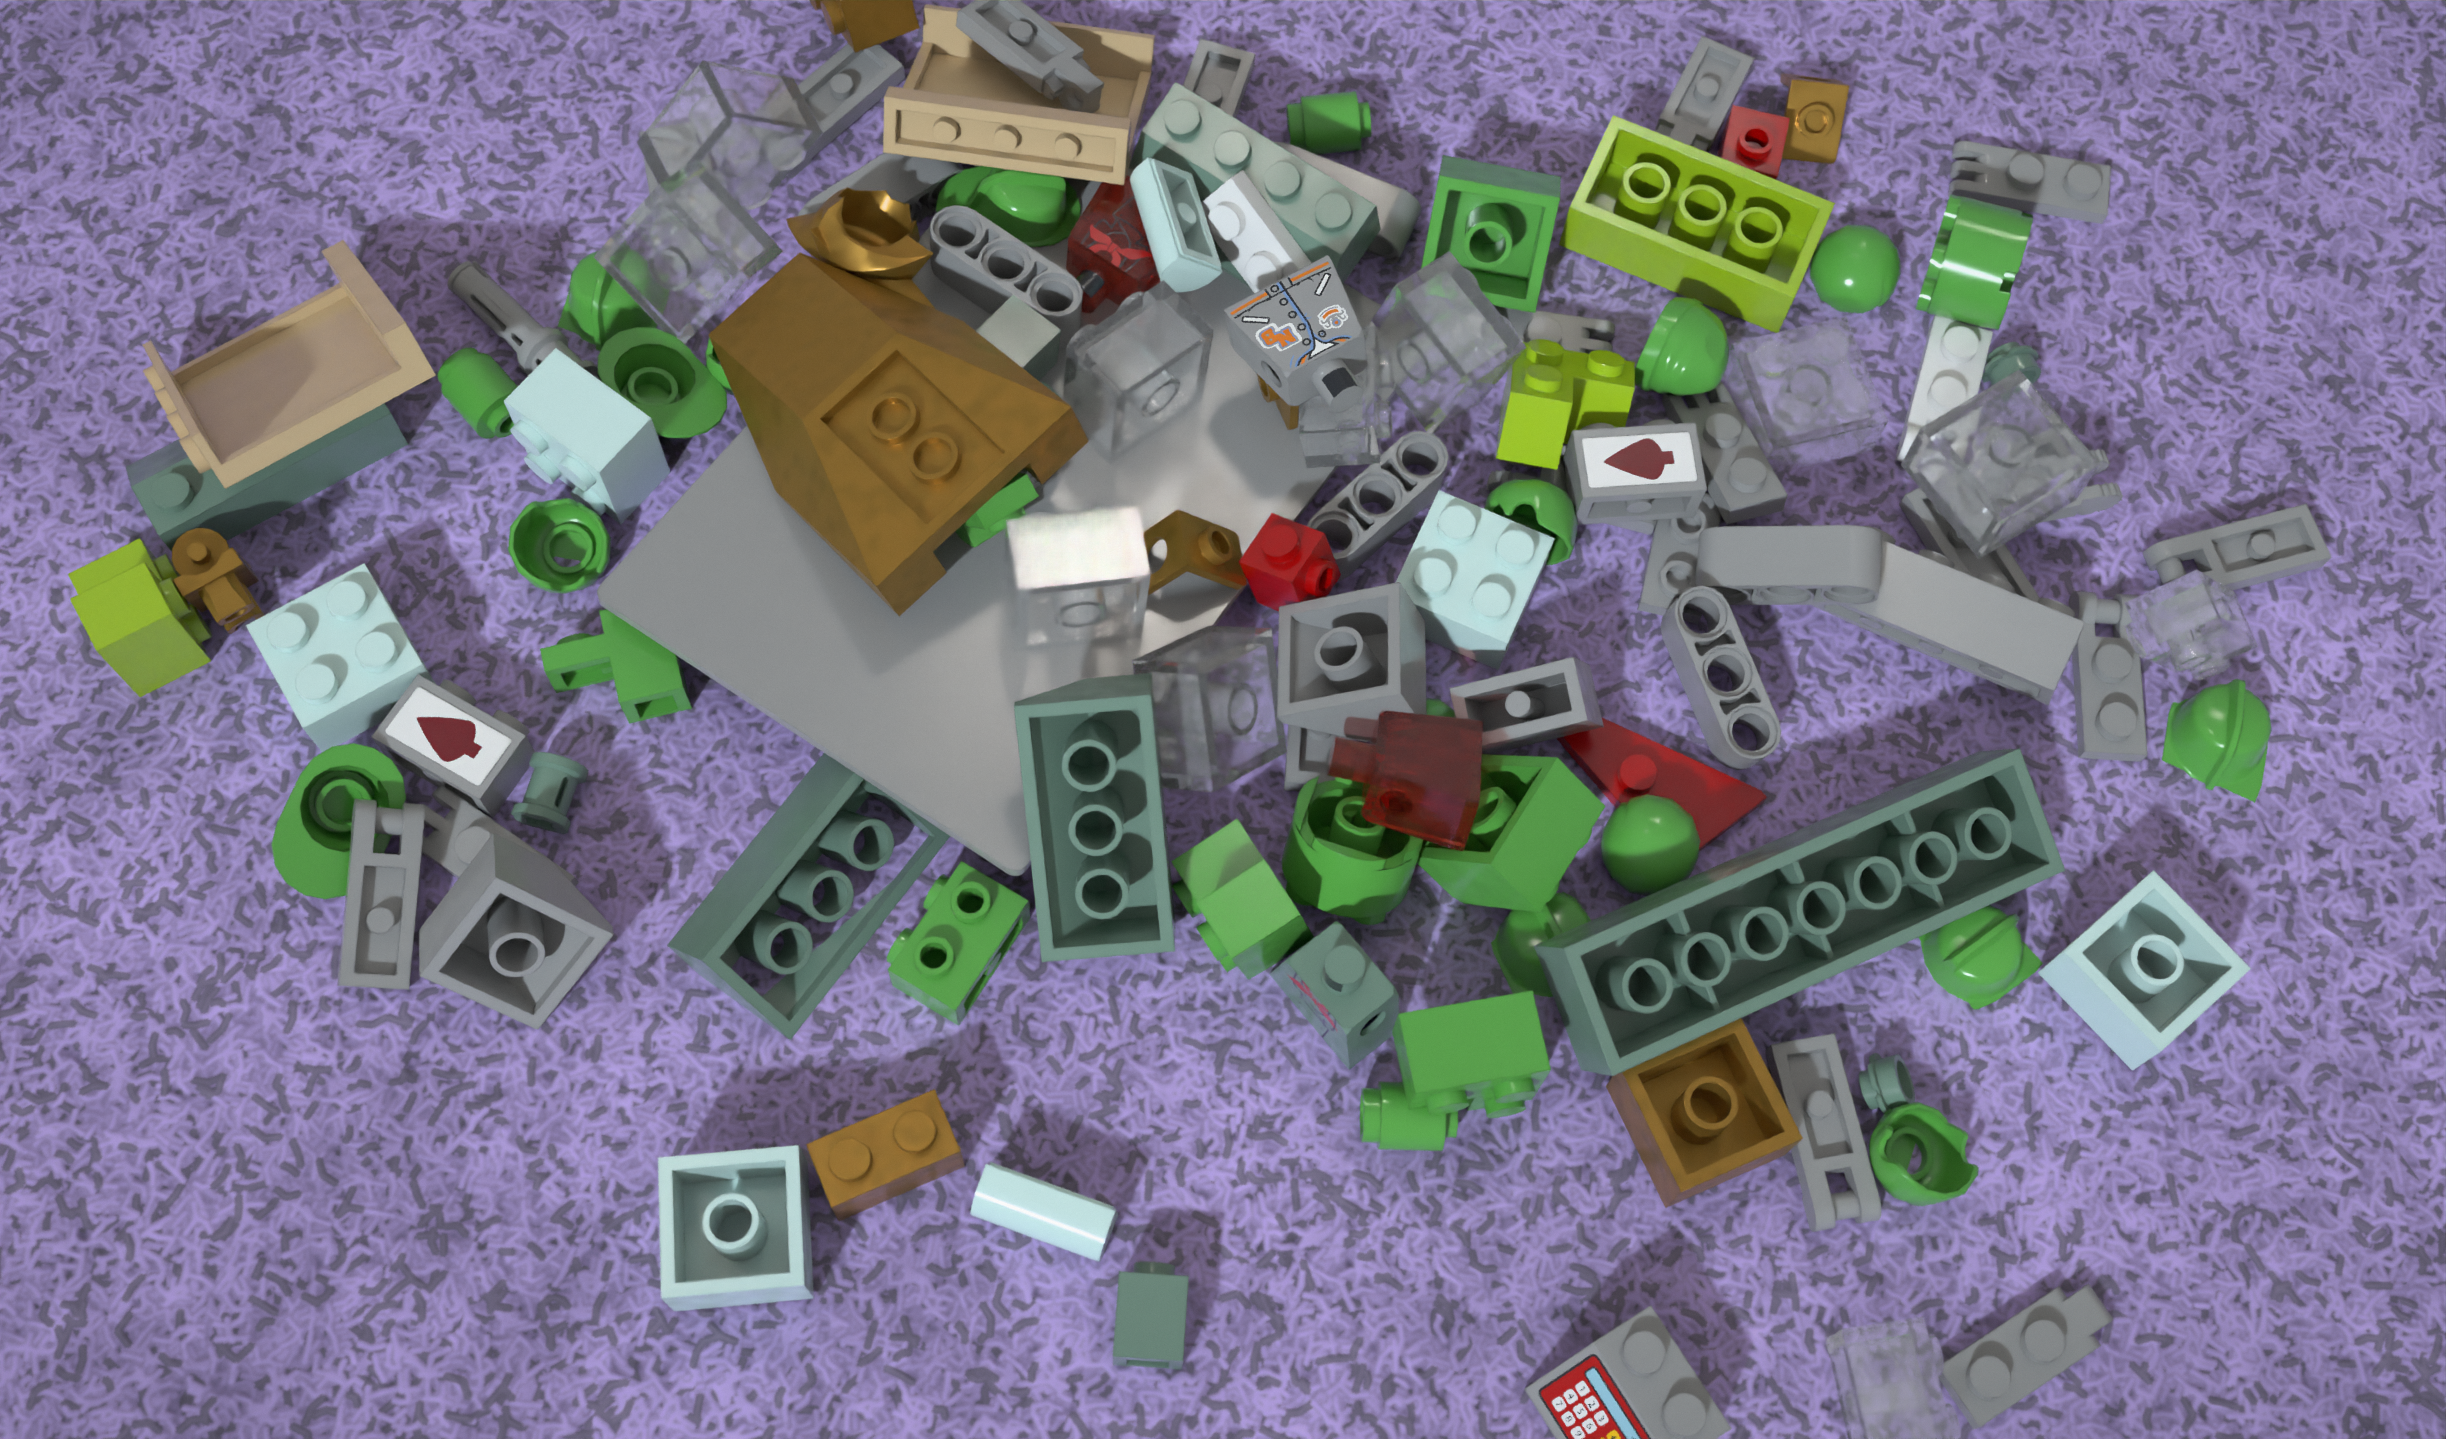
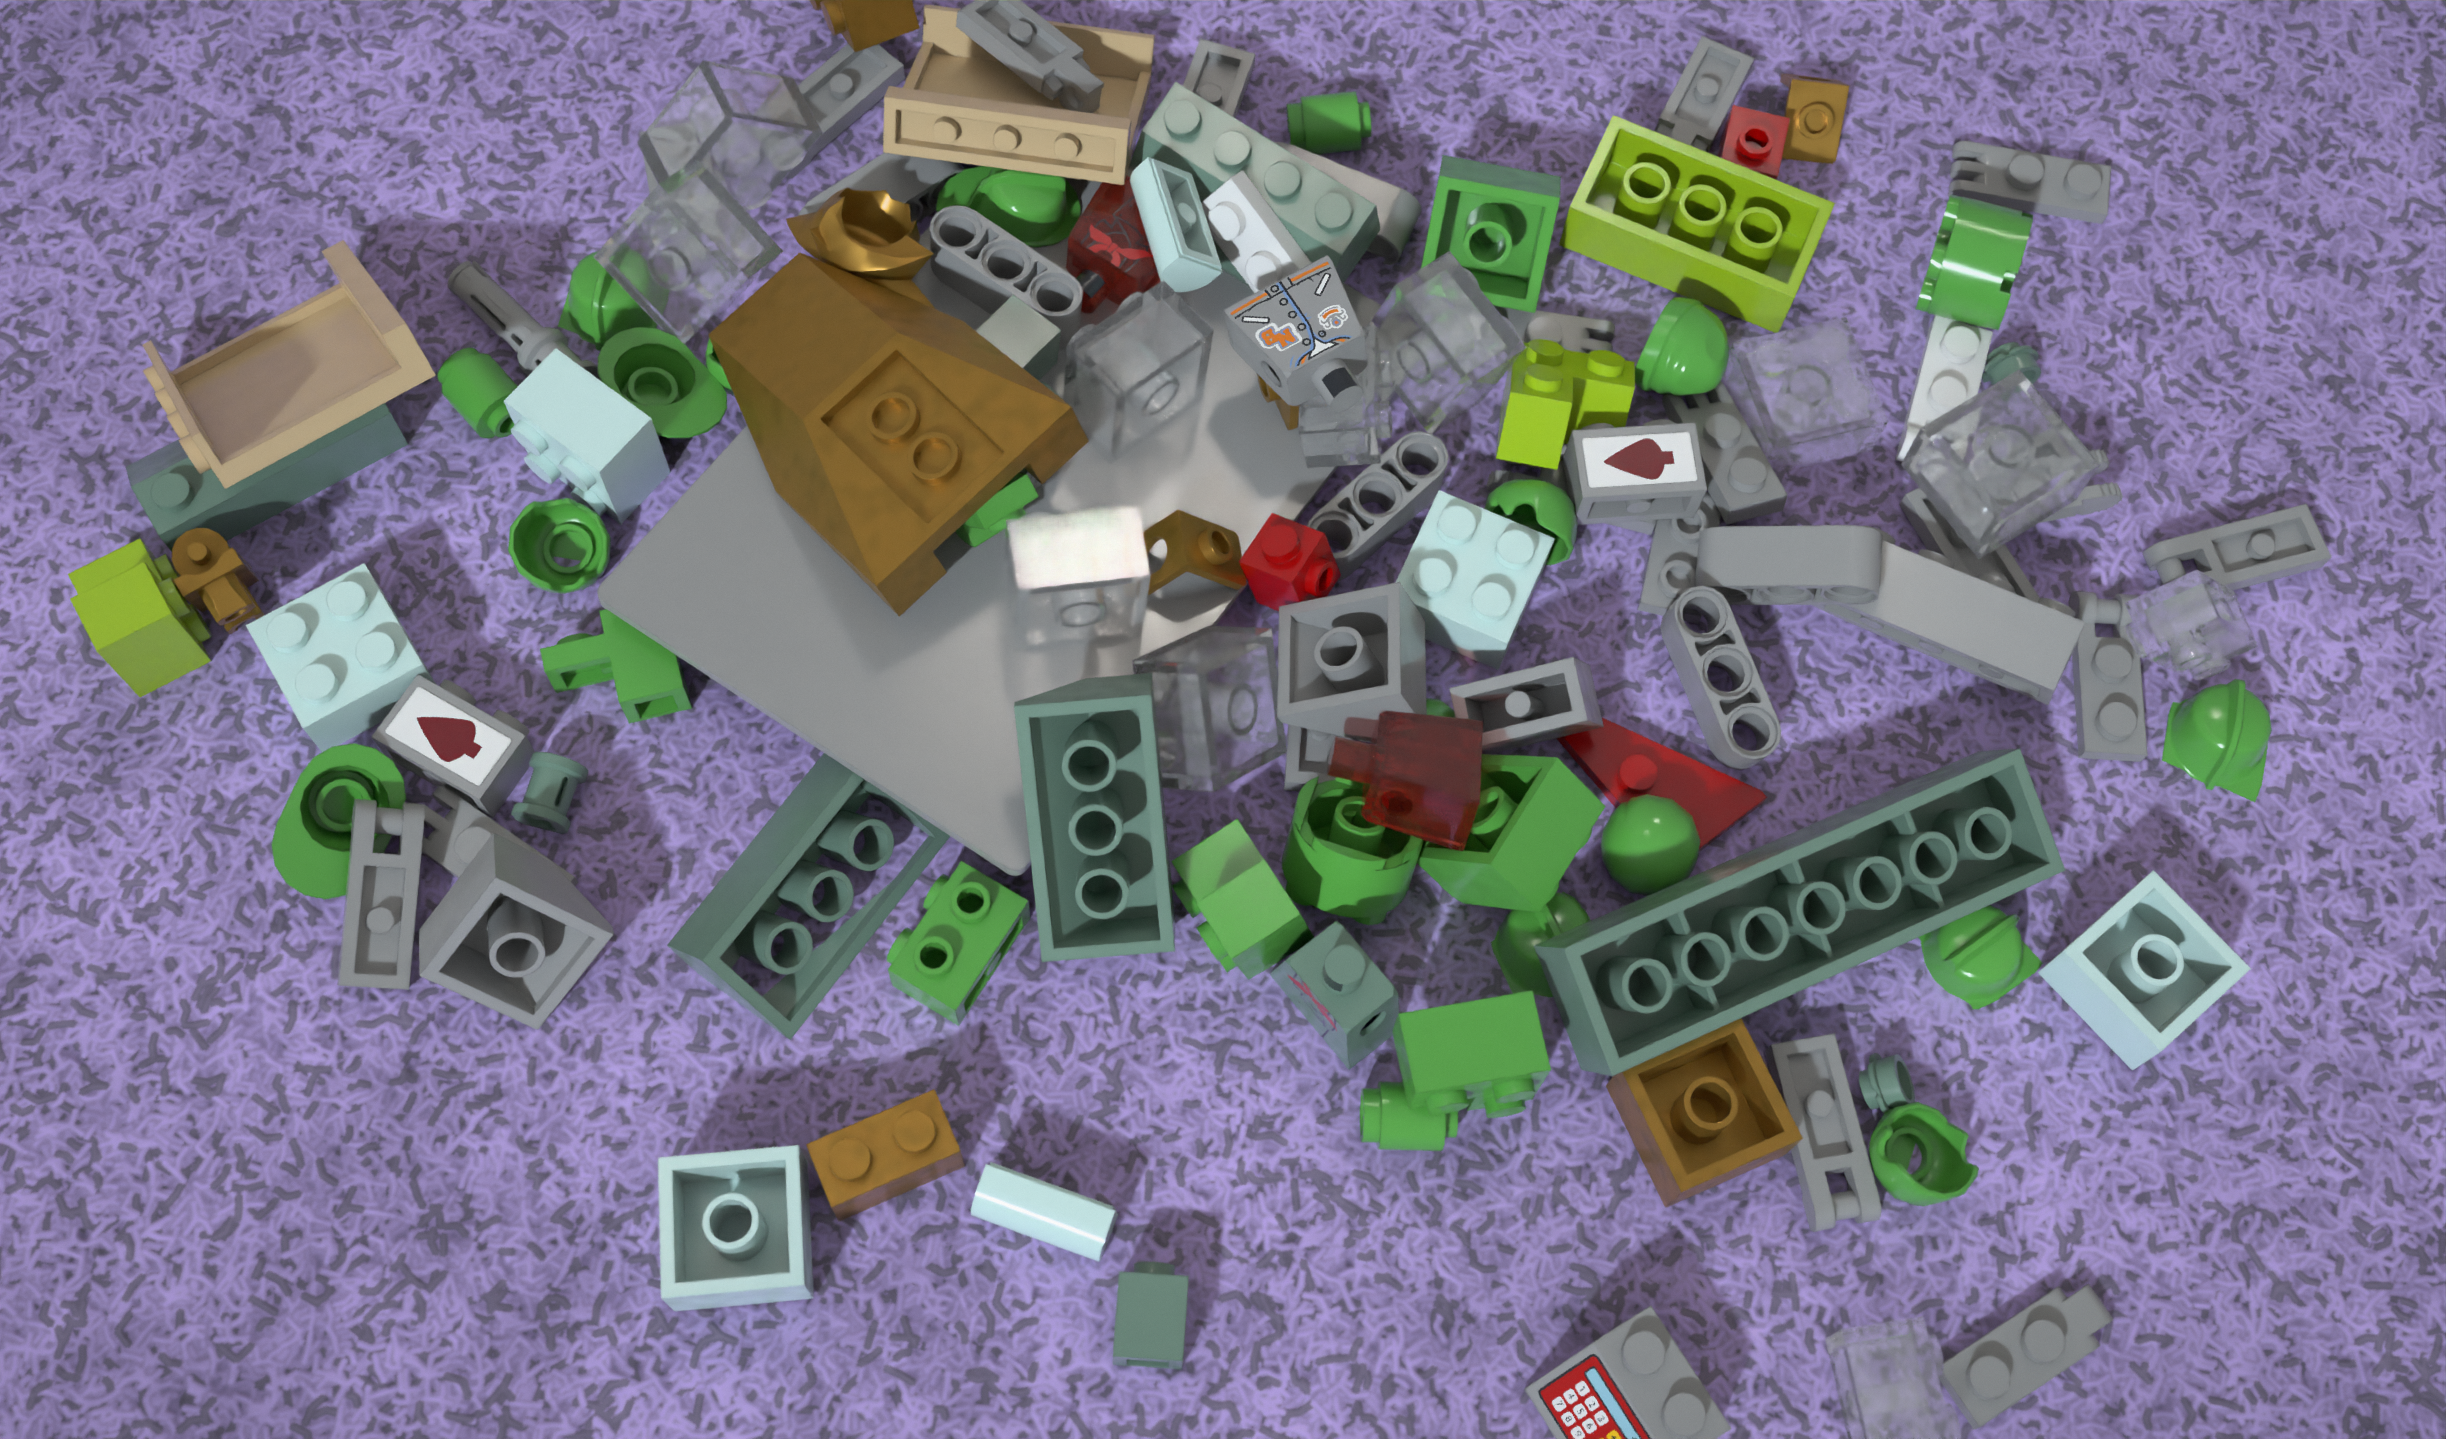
(1855, 268): bright green hair -> none

